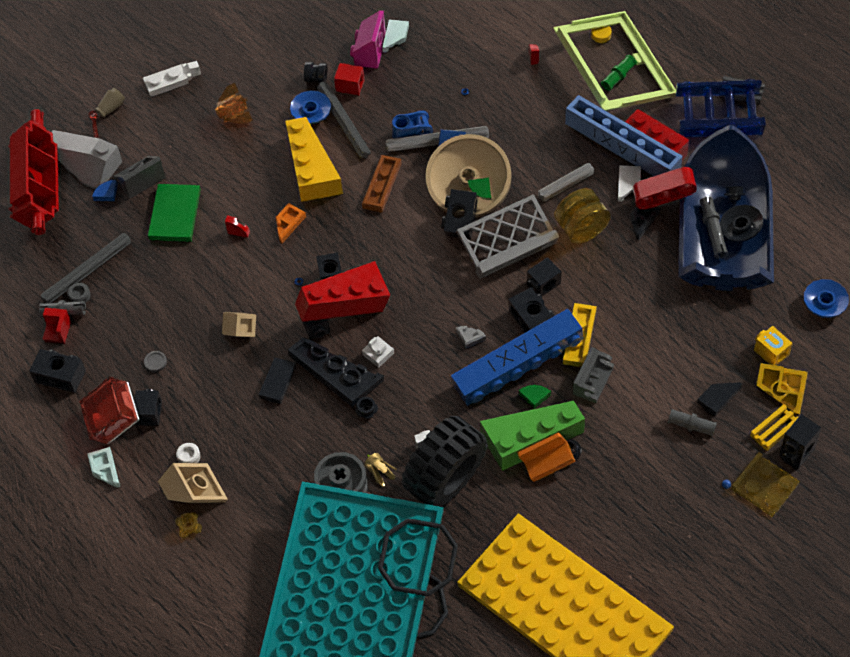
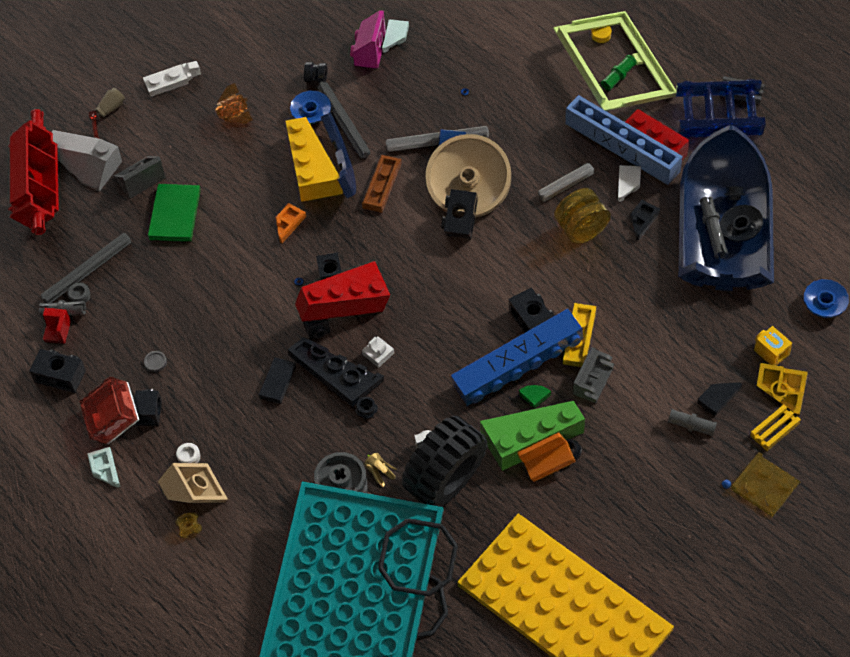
(106, 191): blue tile -> none
(235, 228): red tile -> none
(239, 324): tan panel -> none
(346, 175): none -> dark blue tile
(349, 79): red panel -> none
(411, 124): blue piece -> none
(470, 336): light grey tile -> none
(482, 187): green tile -> none
(520, 249): light grey fence -> none
(533, 53): red tile -> none
(544, 277): black brick -> none
(664, 188): red beam -> none
(799, 441): black brick -> none

